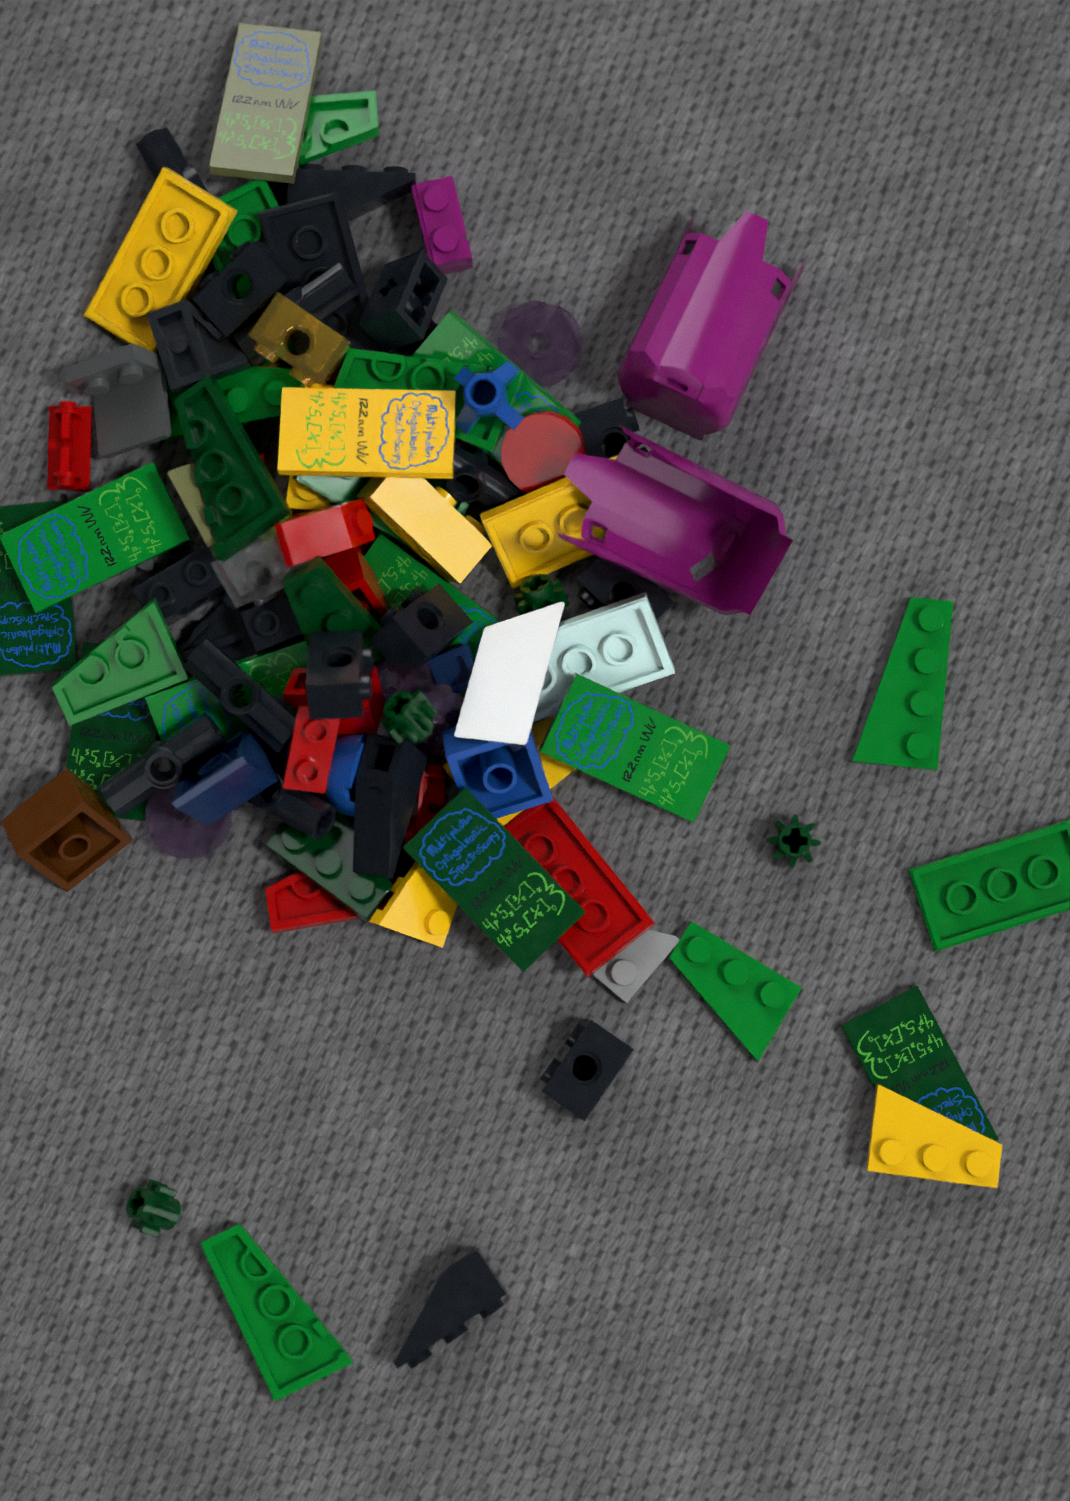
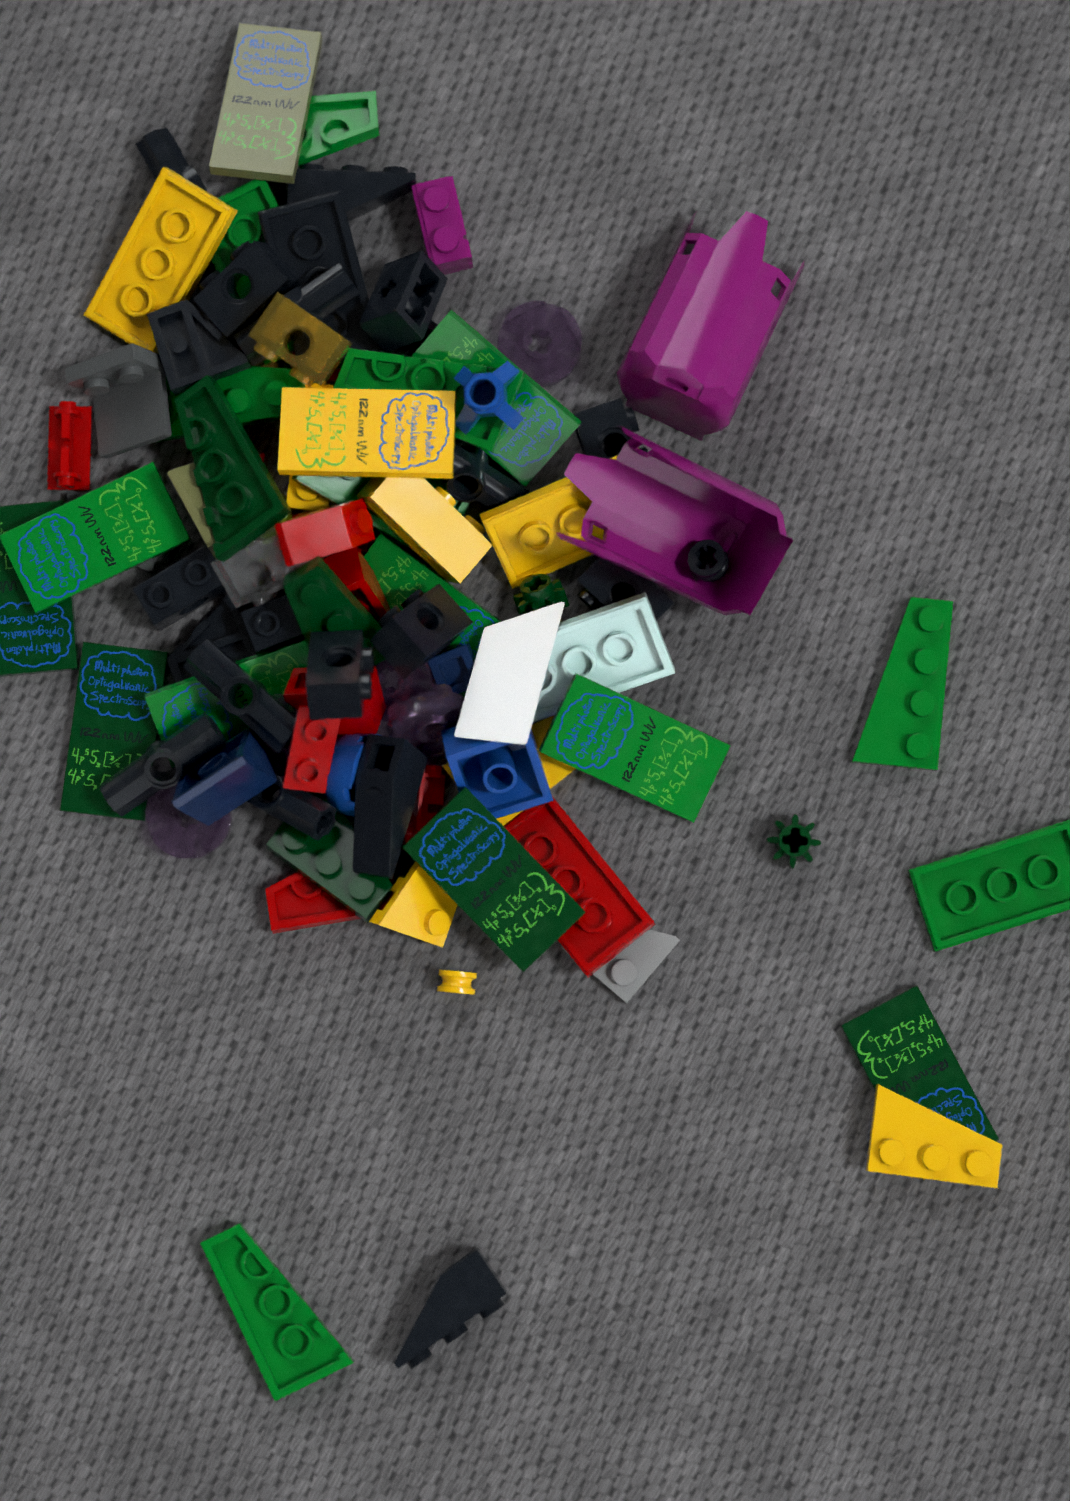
(65, 830): reddish brown slope -> none
(122, 668): green wing -> none
(153, 1208): dark green gear -> none
(408, 716): dark green gear -> none
(456, 982): none -> yellow bush
(540, 449): red tile -> none
(580, 1095): black brick -> none
(706, 547): none -> black bush
(736, 986): green wing -> none

